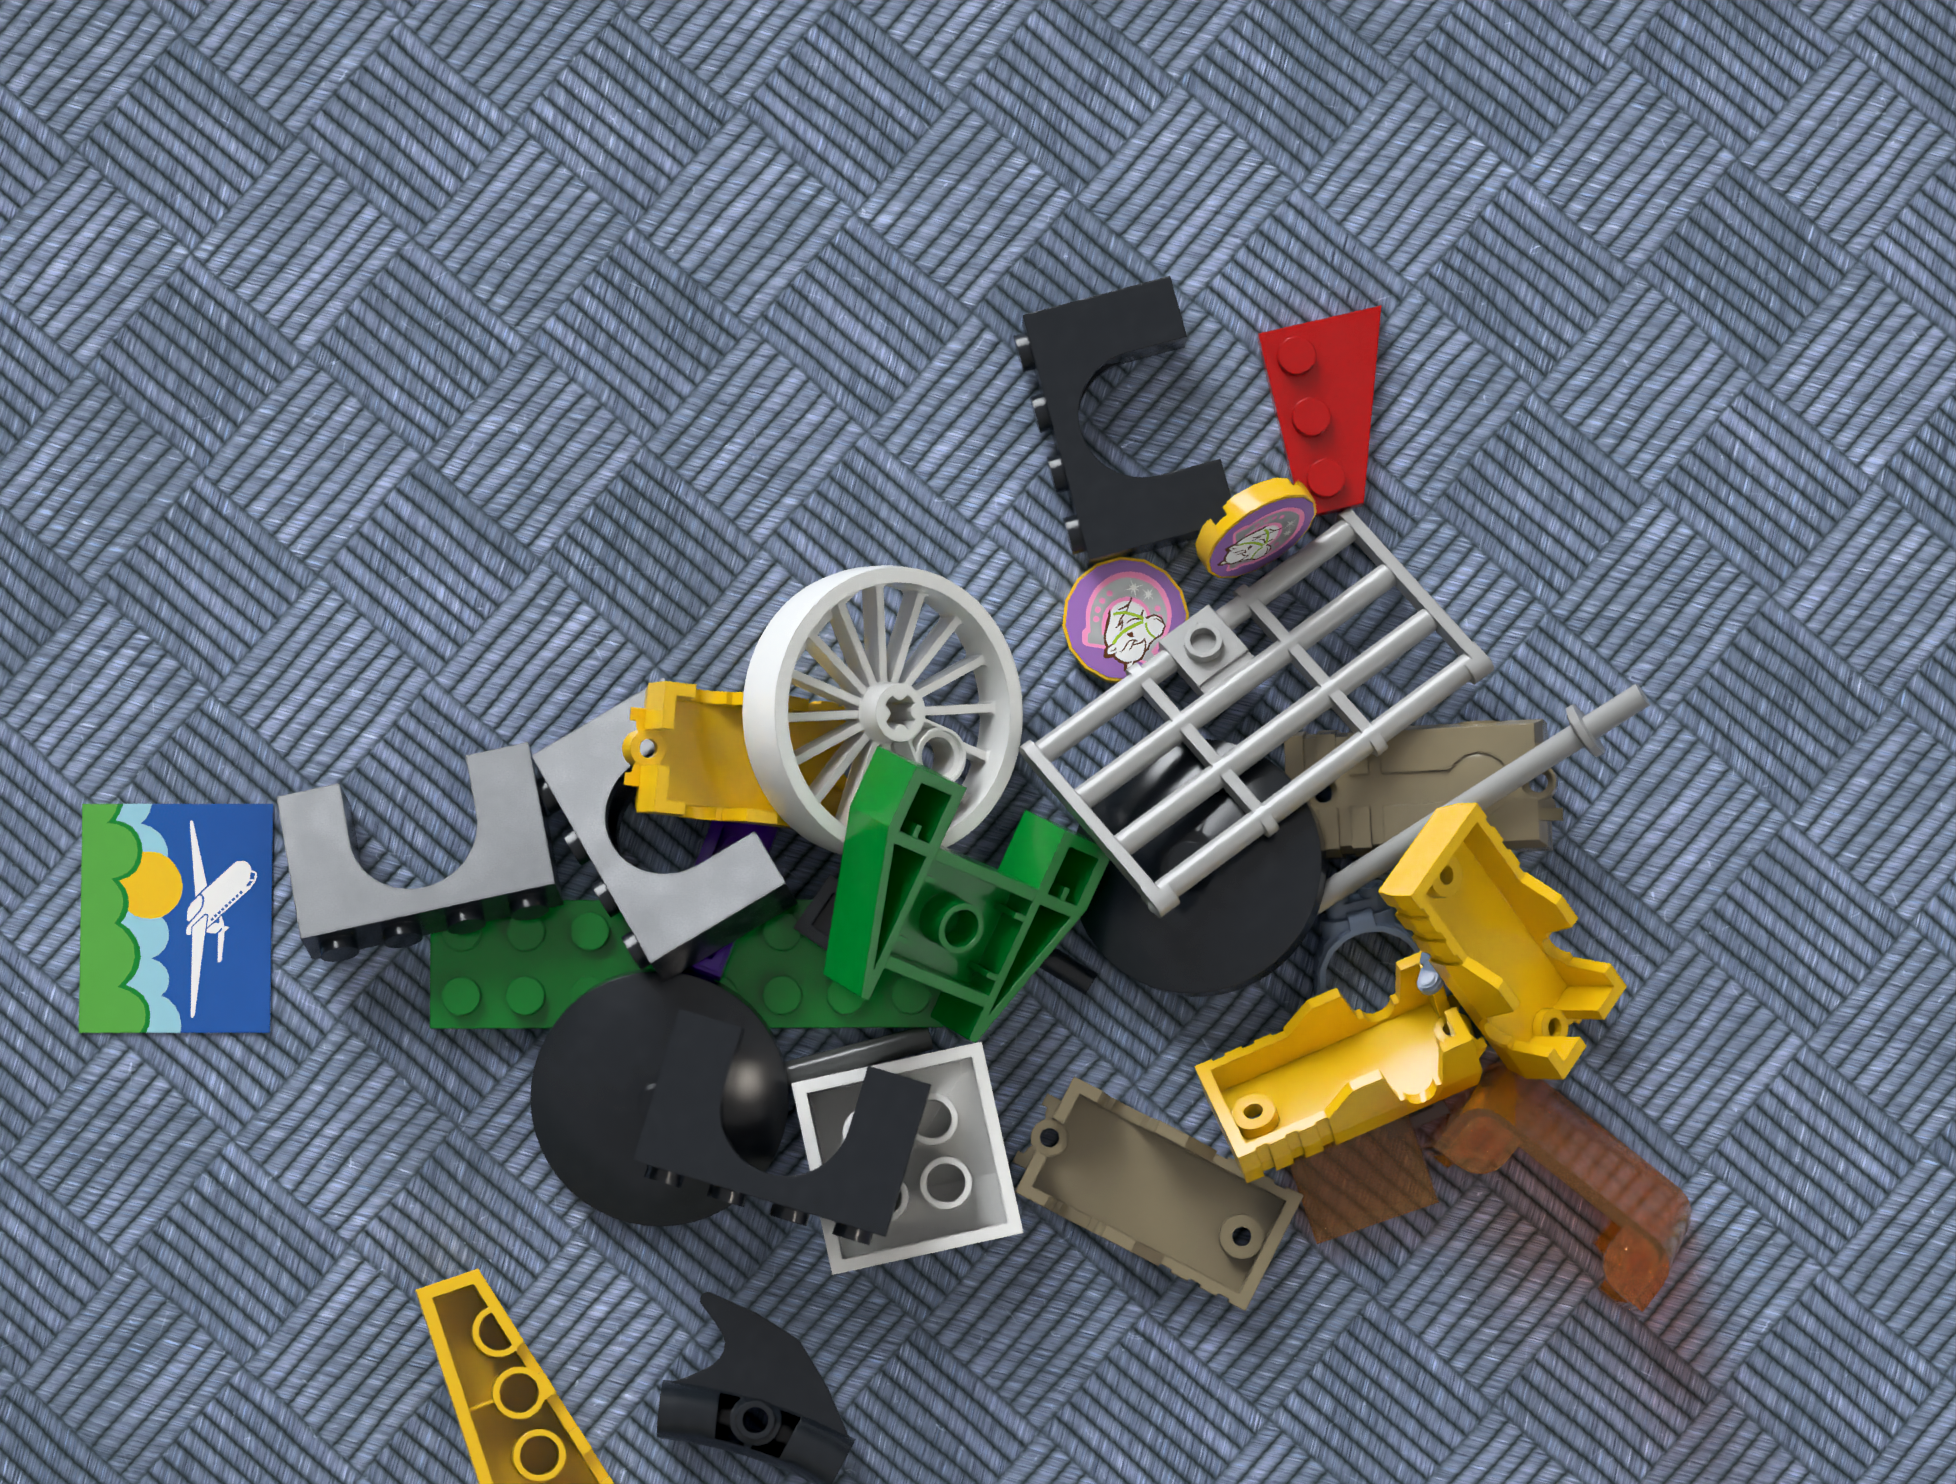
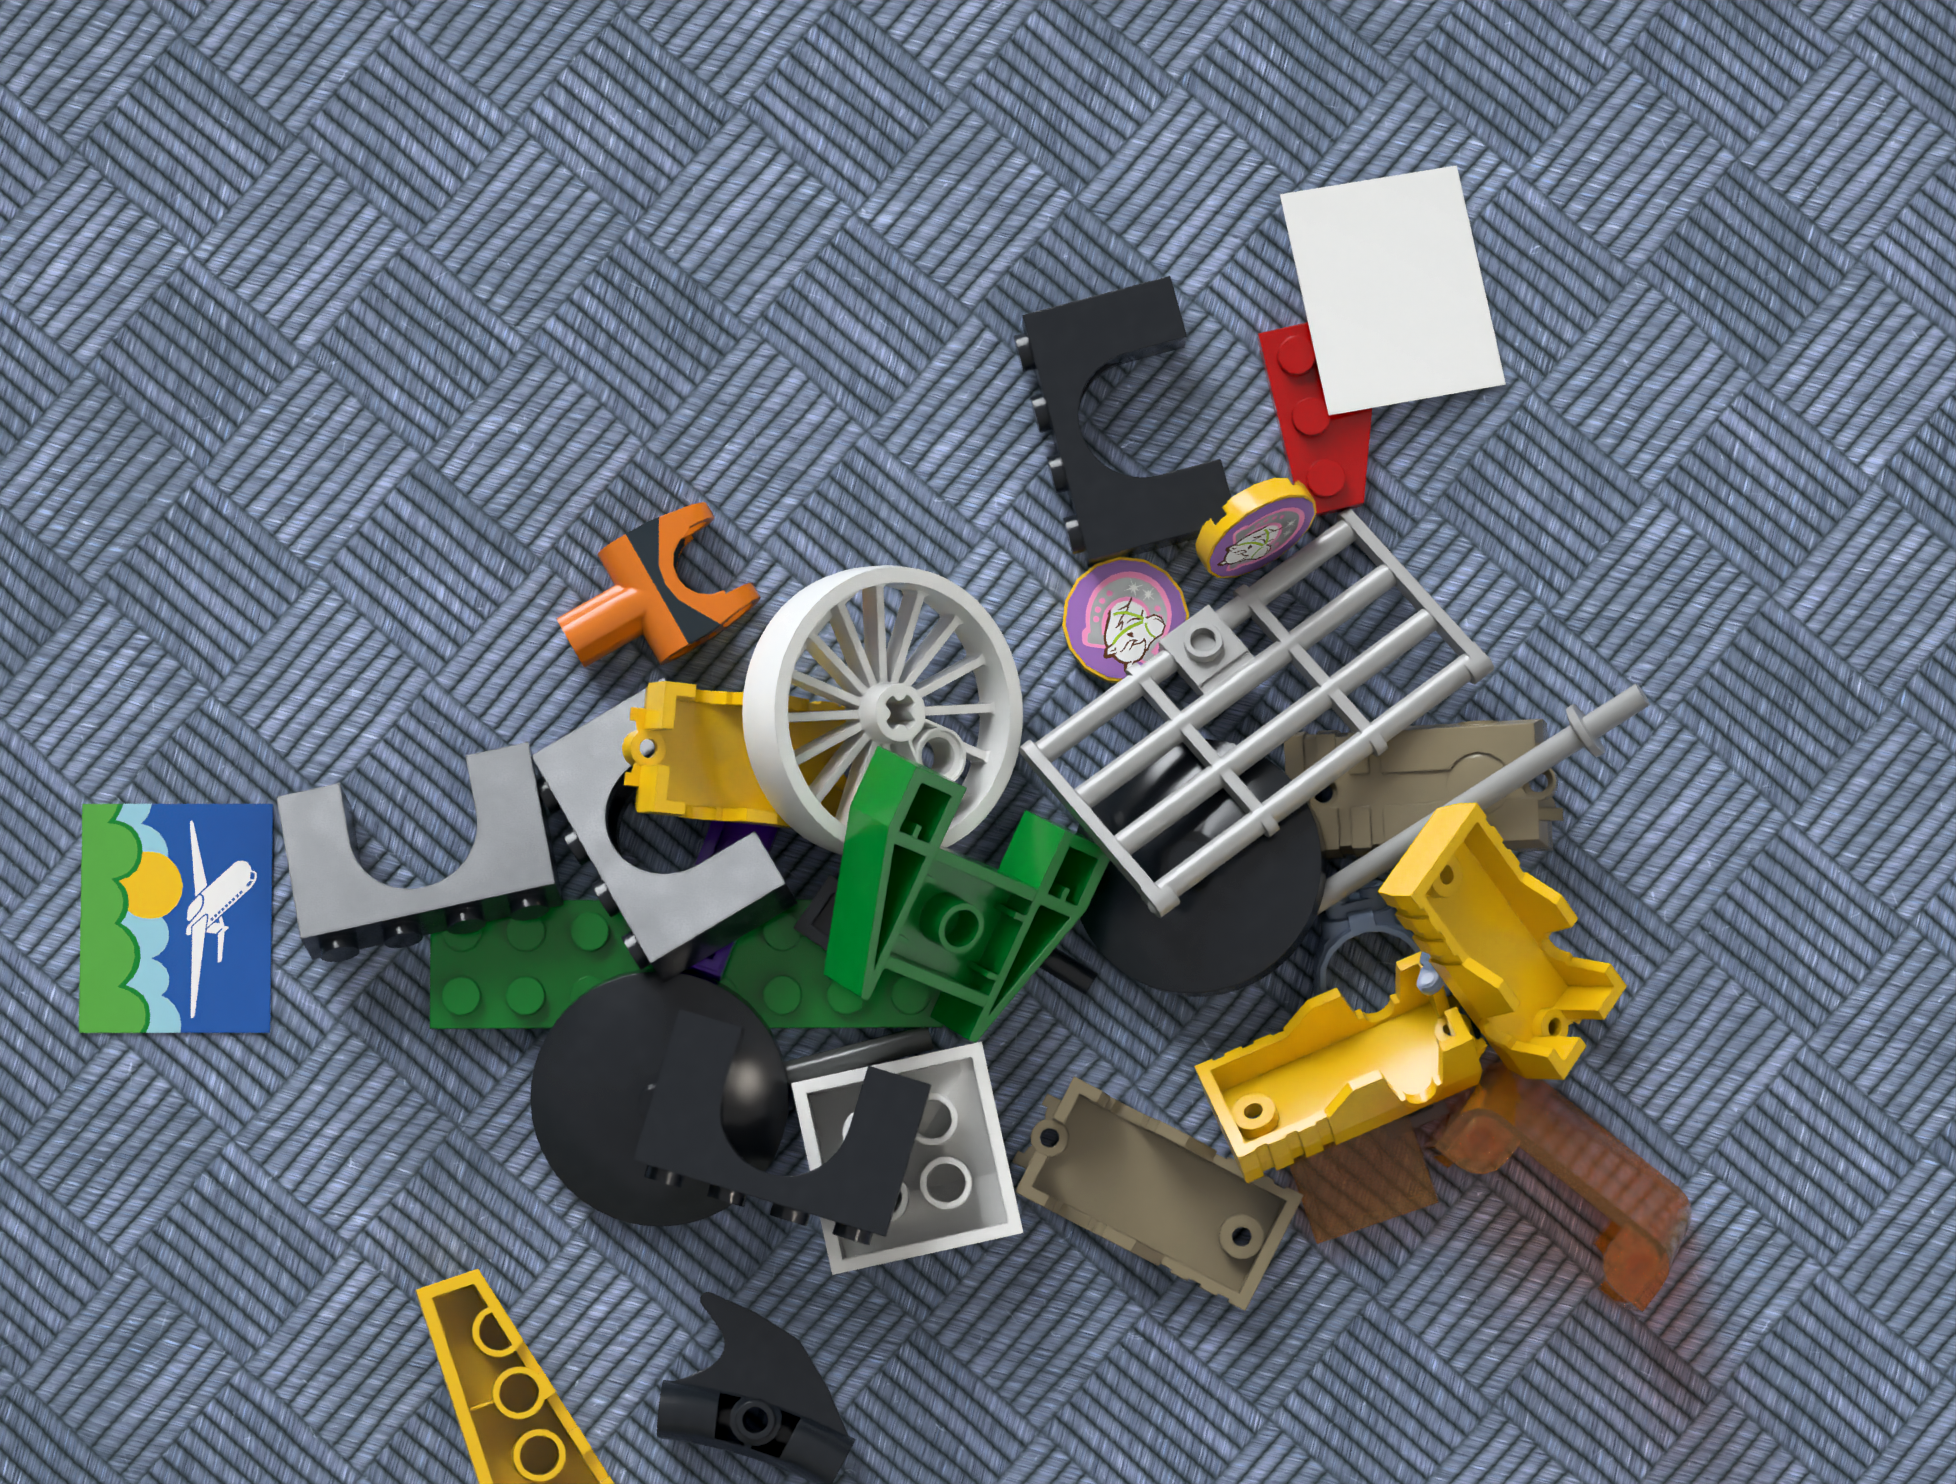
(651, 597): none -> orange connector
(1392, 290): none -> white sticker

